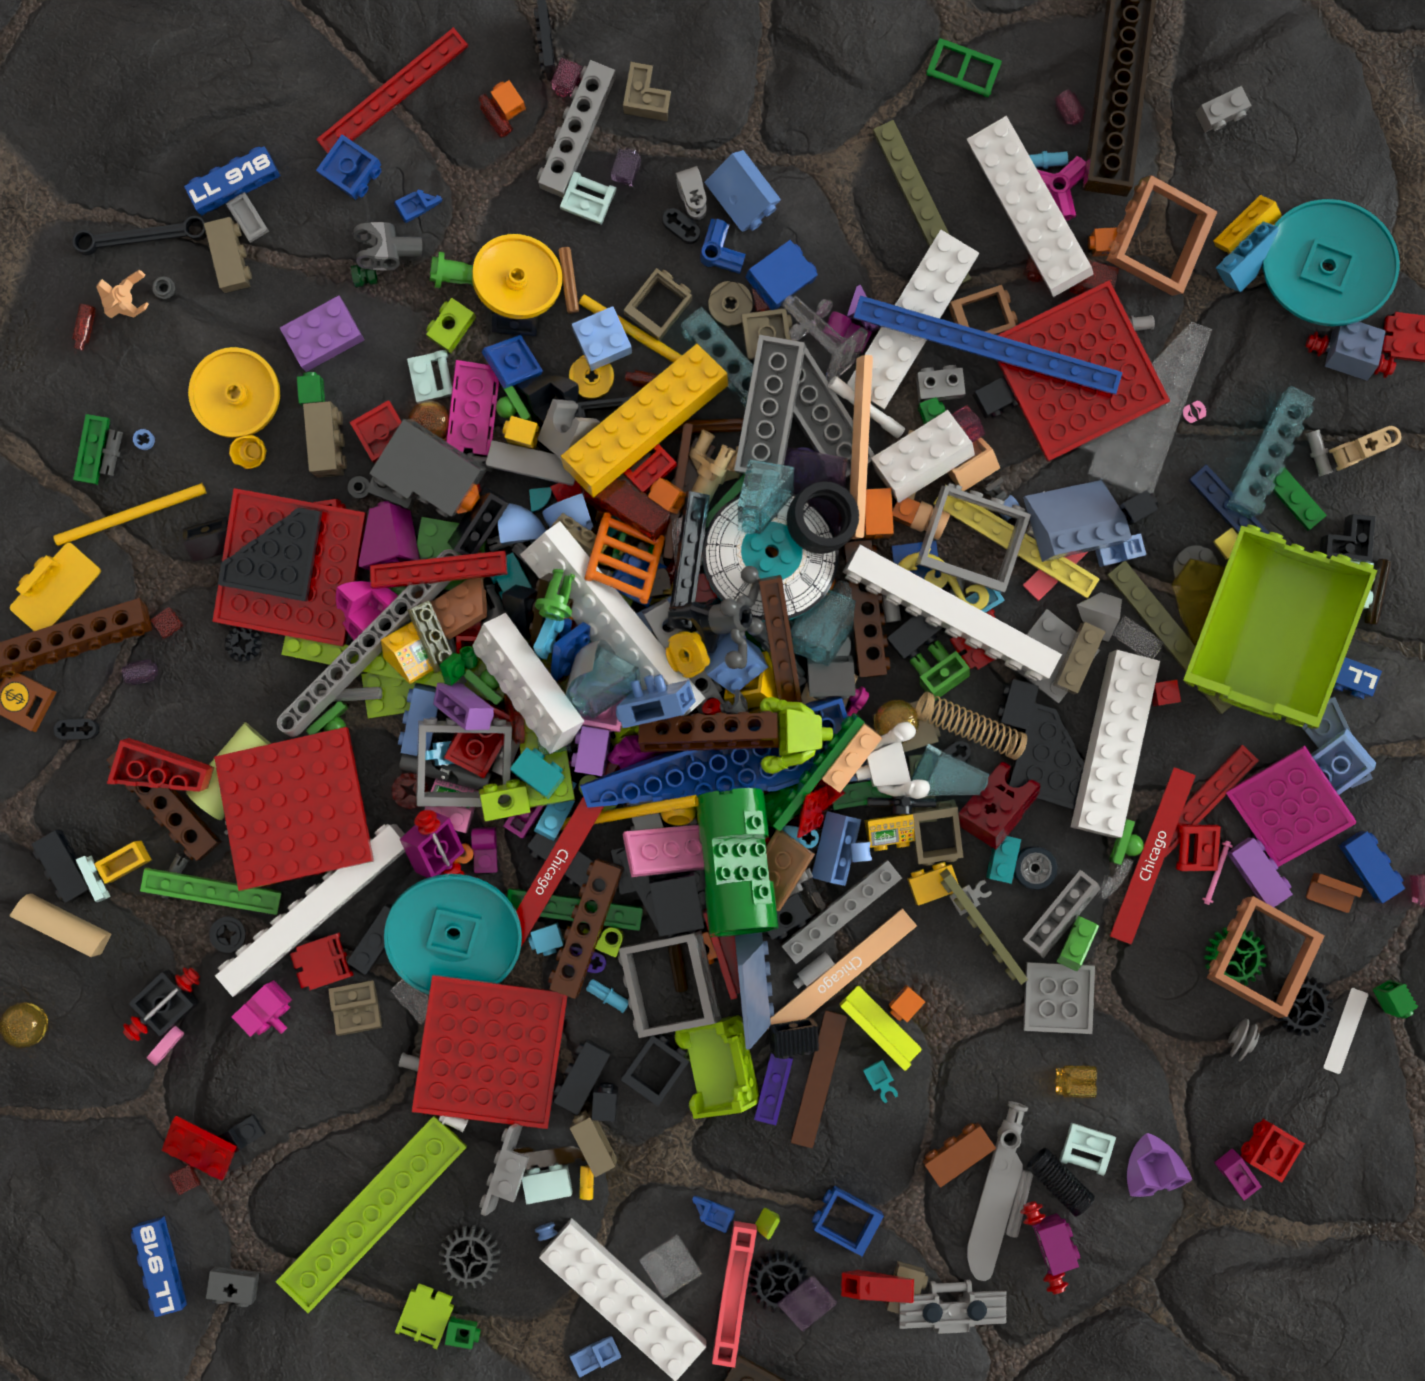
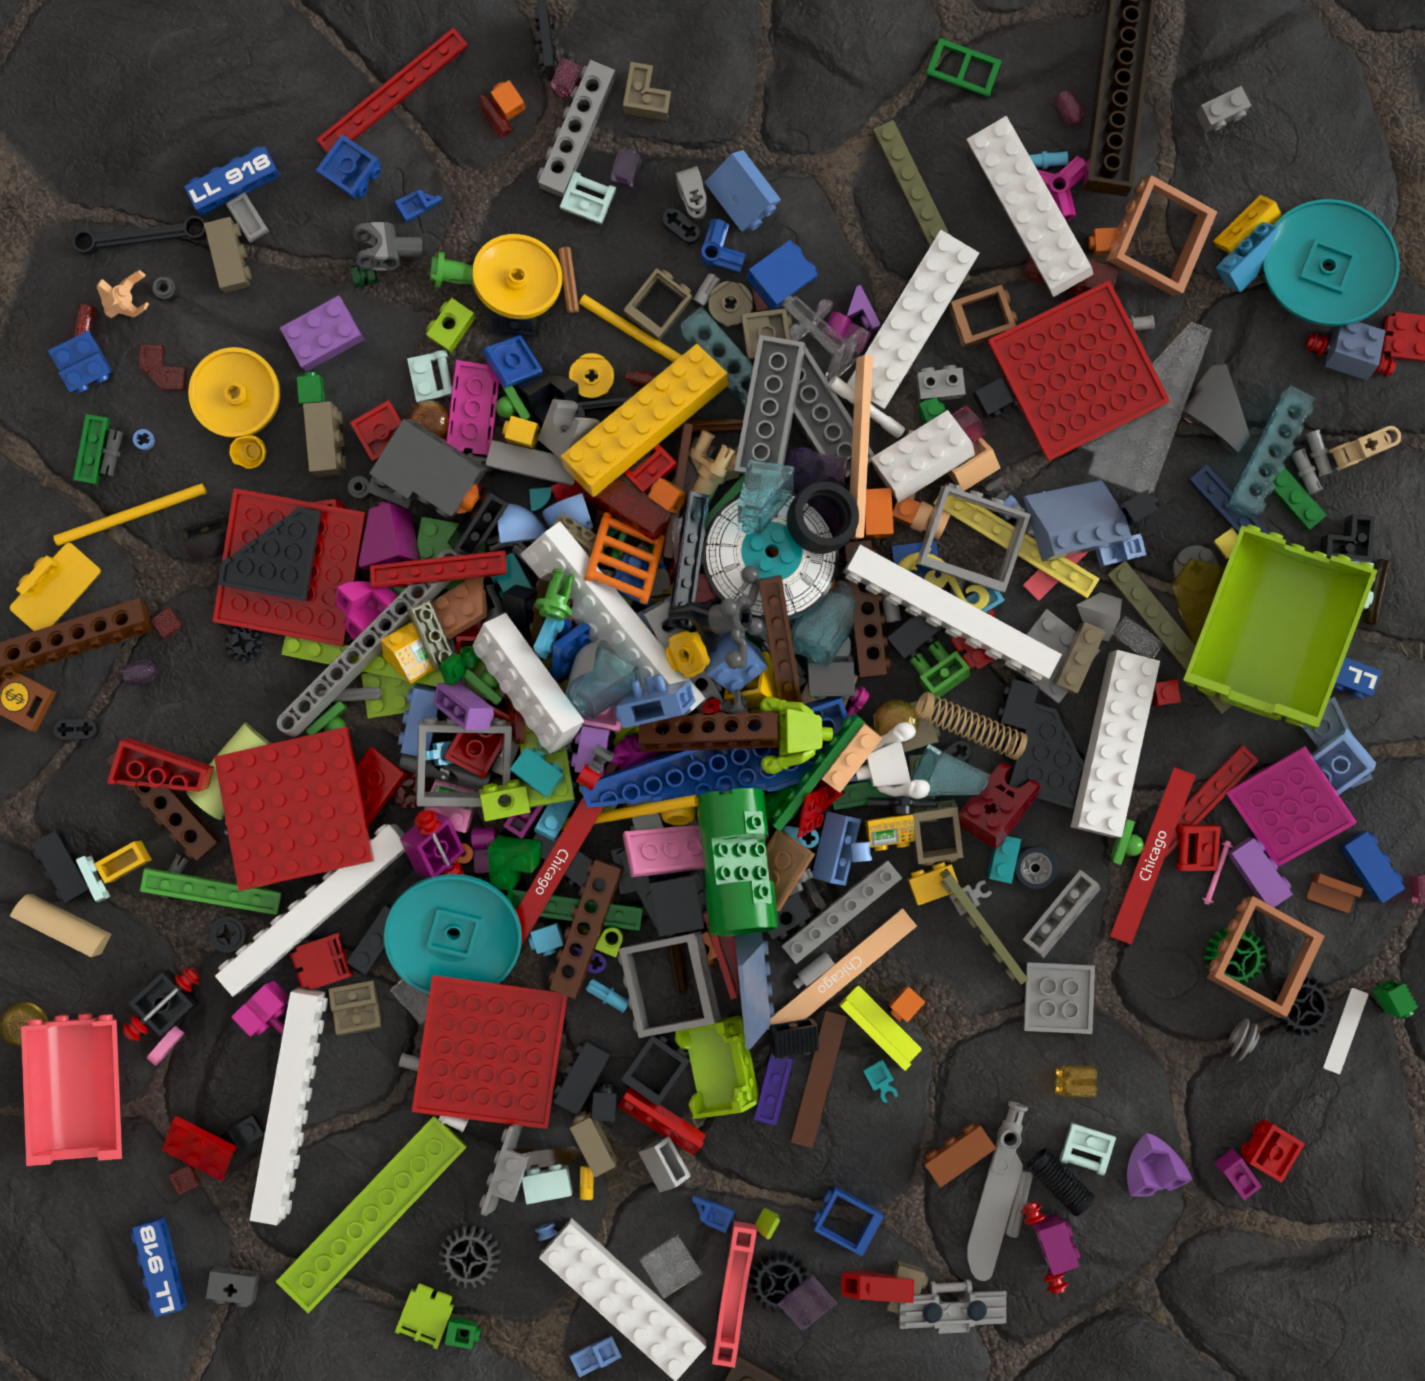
(71, 1089): none -> coral cylinder
(80, 362): none -> blue plate
(153, 364): none -> clear red tile
(288, 1106): none -> white brick
(377, 781): none -> red plate
(509, 858): none -> green brick
(591, 772): none -> leg
(602, 338): light blue brick -> none
(662, 1121): none -> red fence
(664, 1164): none -> light grey piece
(704, 291): none -> light grey piece
(987, 345): blue plate -> none
(1077, 943): bright green brick -> none
(1110, 884): clear slope -> none
(1219, 408): none -> dark grey panel
(1306, 471): none -> light grey pin

